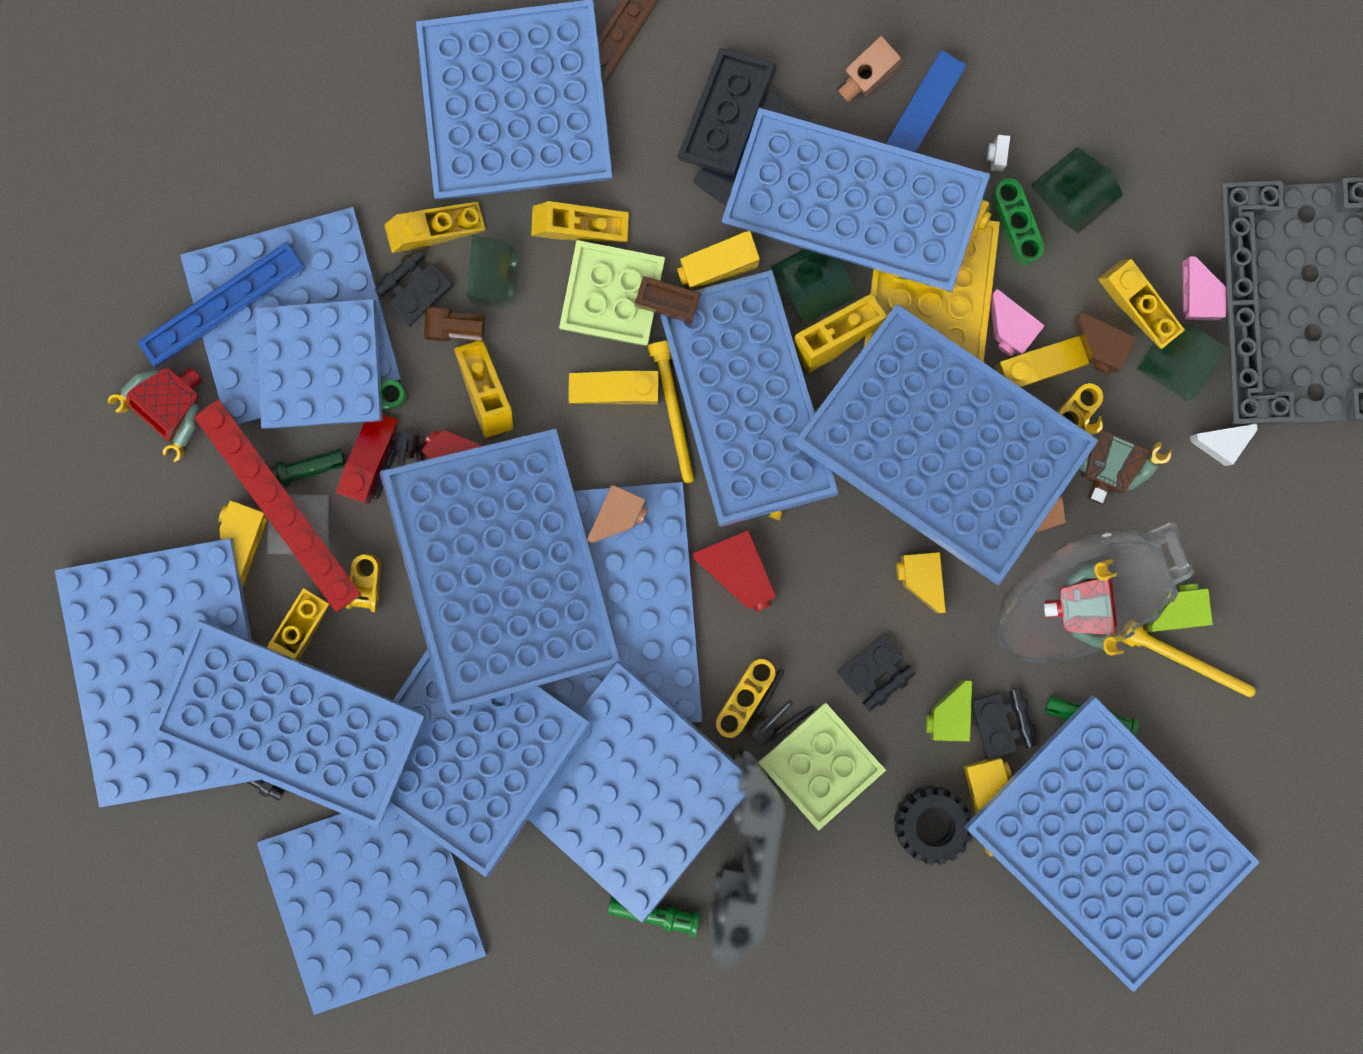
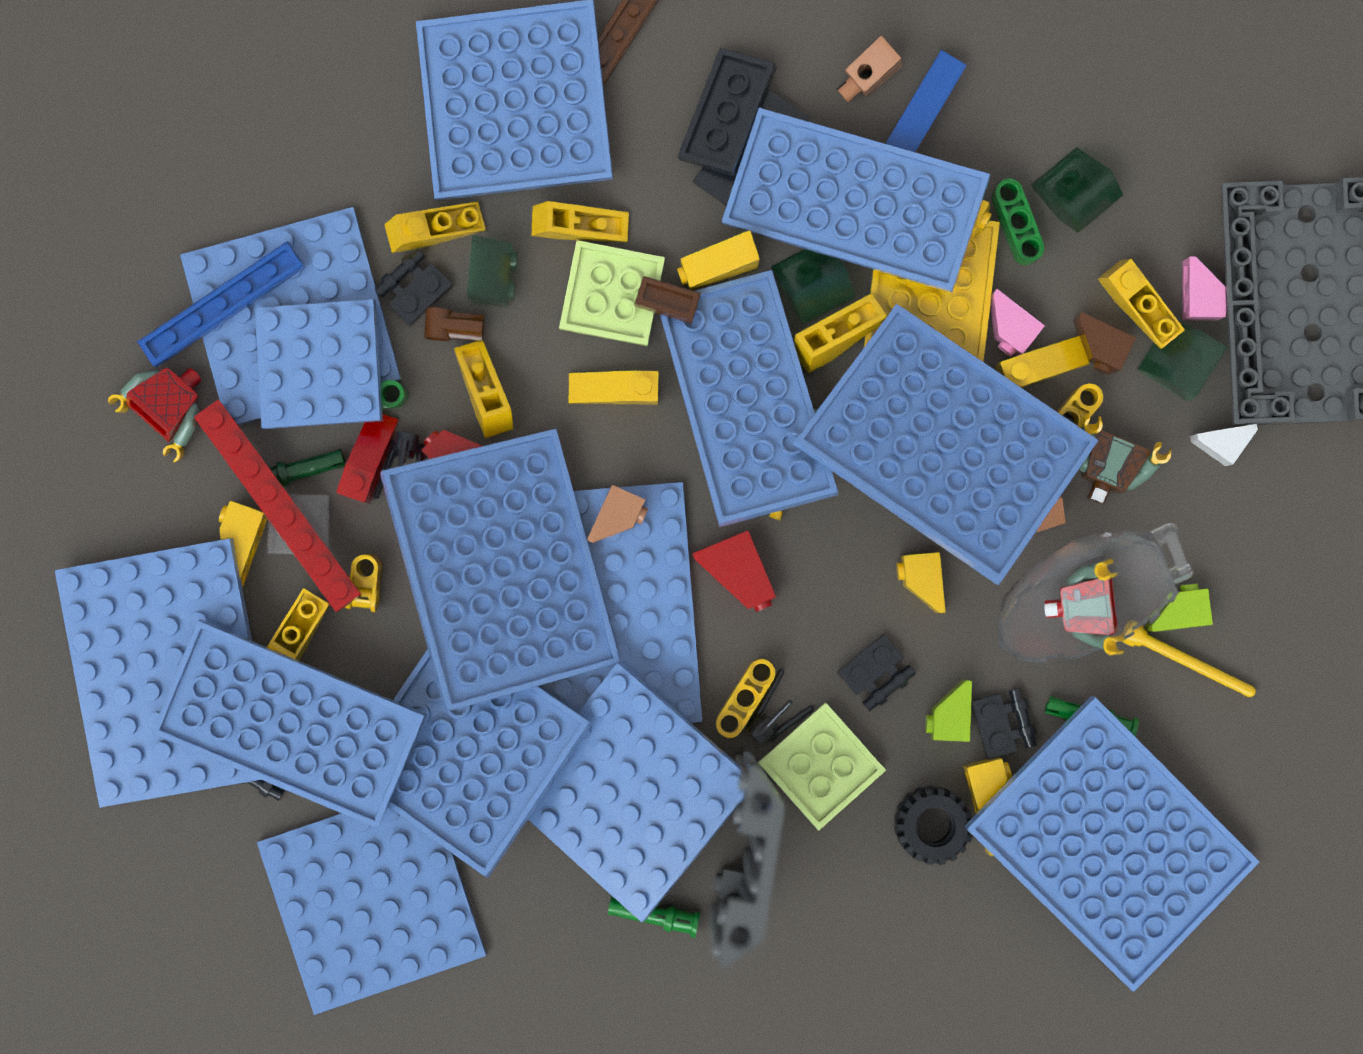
(661, 354): yellow piece -> none
(998, 153): white plate -> none

